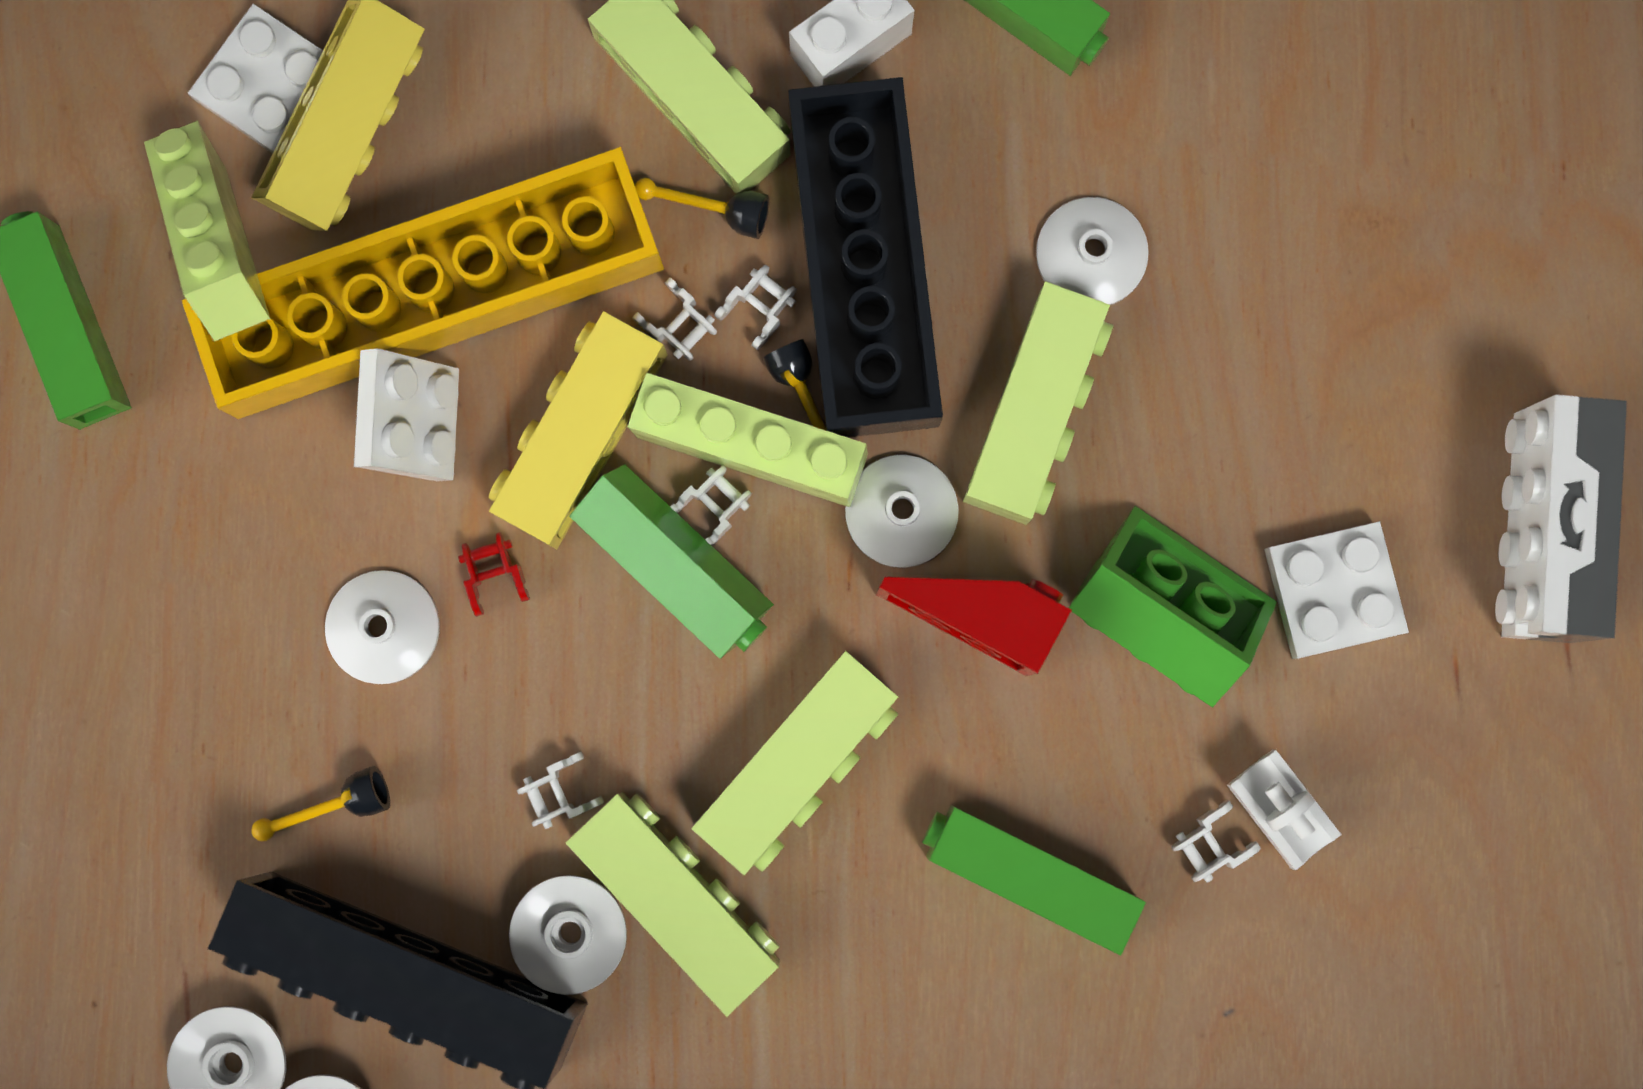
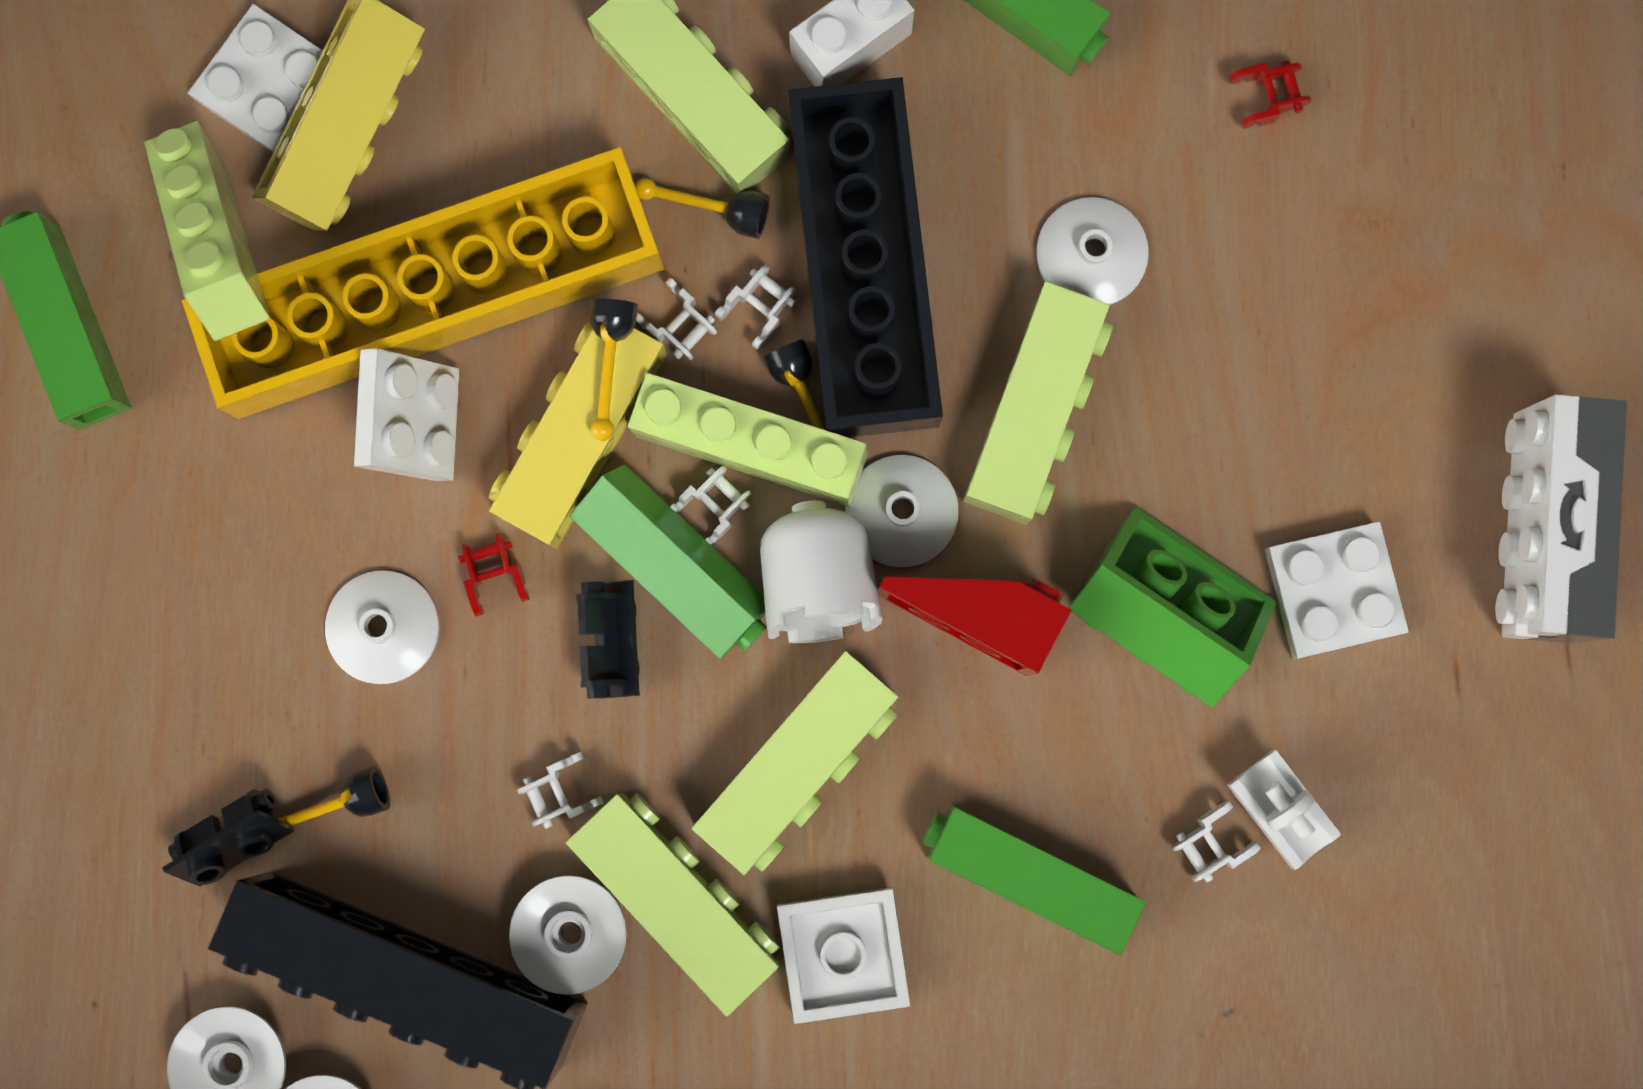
(207, 851): none -> black hinge
(610, 615): none -> black hinge
(612, 322): none -> hinge
(818, 575): none -> white cylinder
(843, 955): none -> white plate
(1264, 75): none -> red piece

